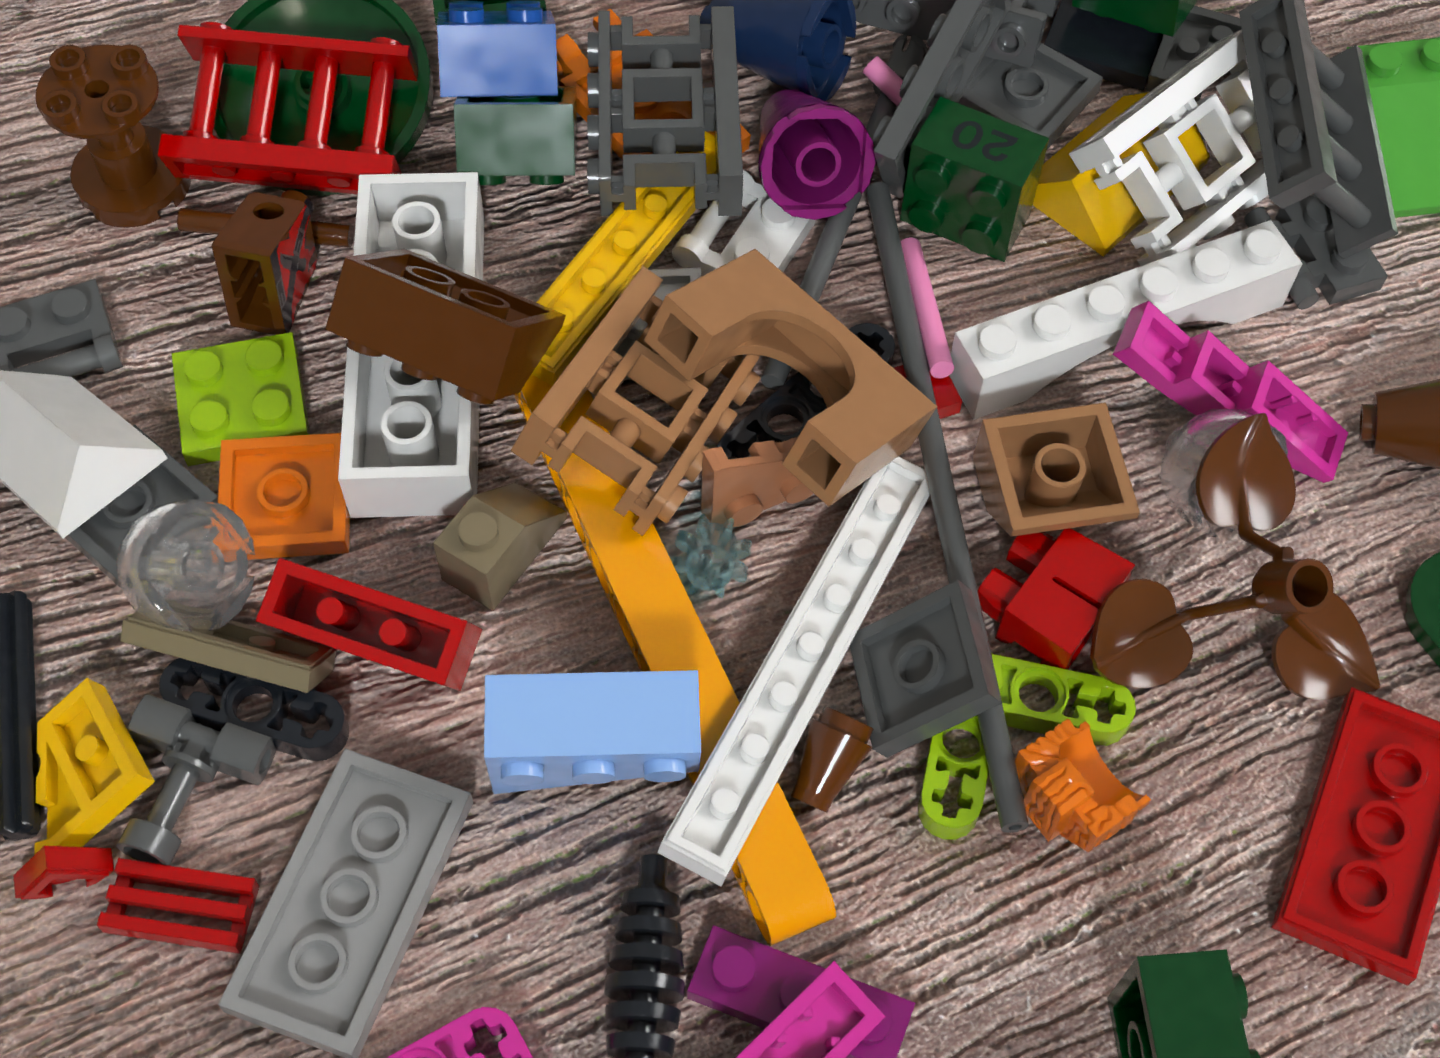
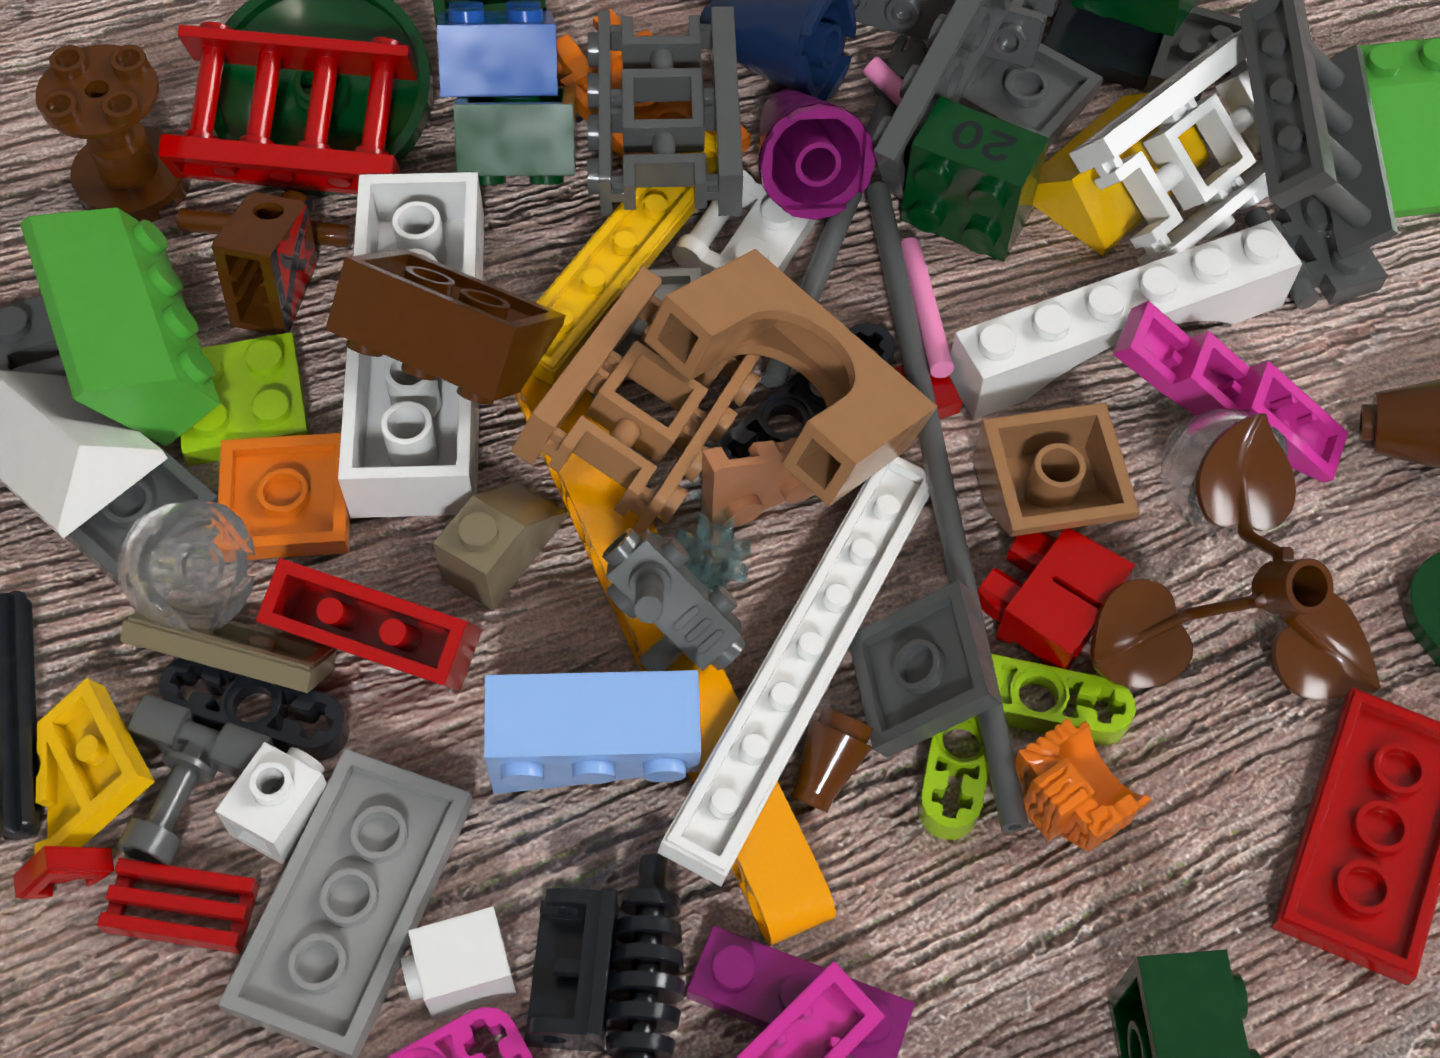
(121, 320): none -> bright green slope
(273, 801): none -> white brick
(458, 964): none -> white brick
(572, 970): none -> black hinge
(661, 590): none -> dark grey piece

